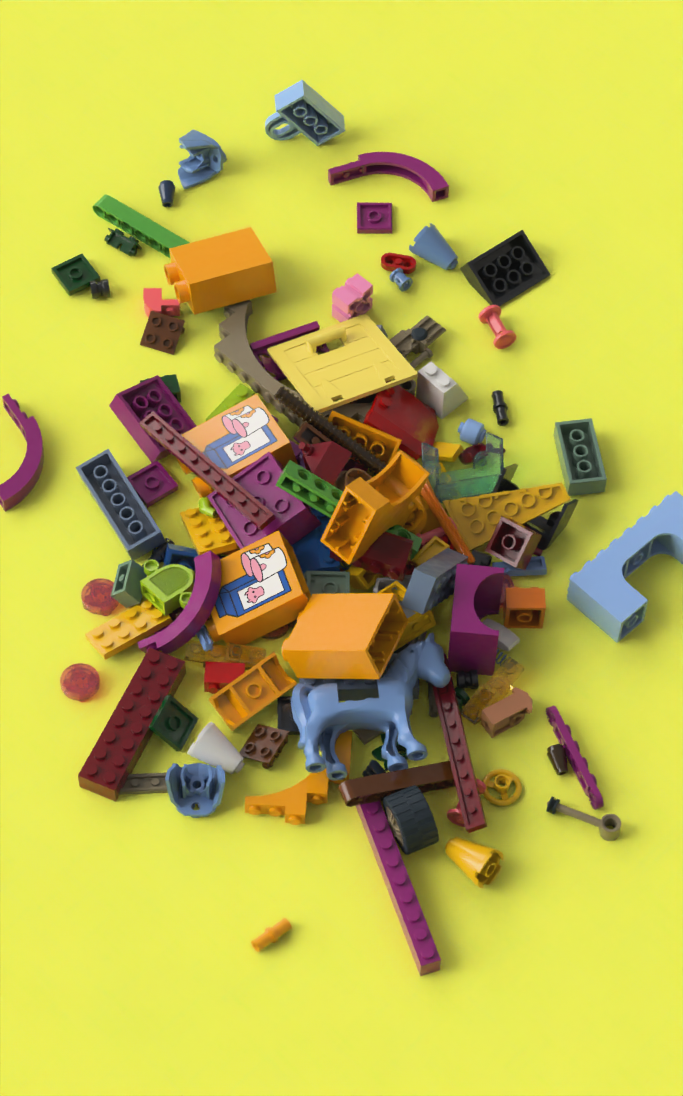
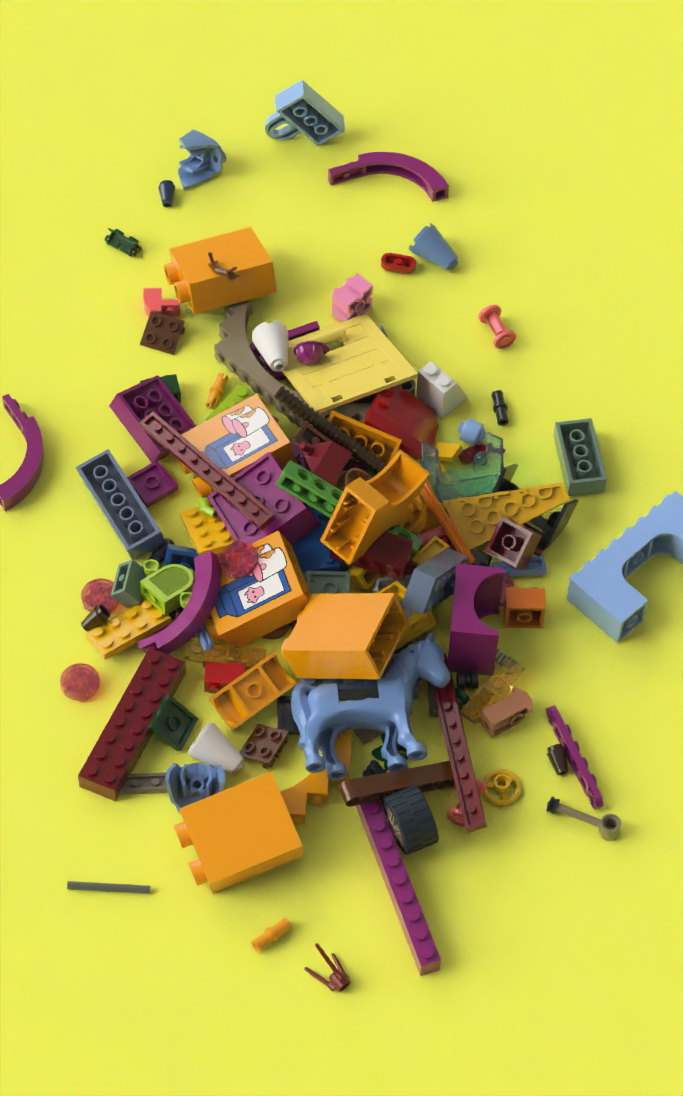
(75, 274): dark green plate -> none
(95, 618): none -> dark brown cone
(100, 288): black wheel -> none
(109, 887): none -> dark grey bar
(137, 225): bright green beam -> none
(214, 265): none -> reddish brown piece
(217, 391): none -> light orange pin
(238, 559): none -> clear pink tile
(239, 833): none -> light orange brick
(272, 344): none -> white cone
(310, 351): none -> magenta piece
(338, 978): none -> dark red plant
(374, 218): magenta tile -> none
(401, 279): medium blue bush -> none
(418, 339): dark tan piece -> none
(475, 860): yellow cone -> none
(506, 270): black slope -> none
(506, 639): white slope -> none

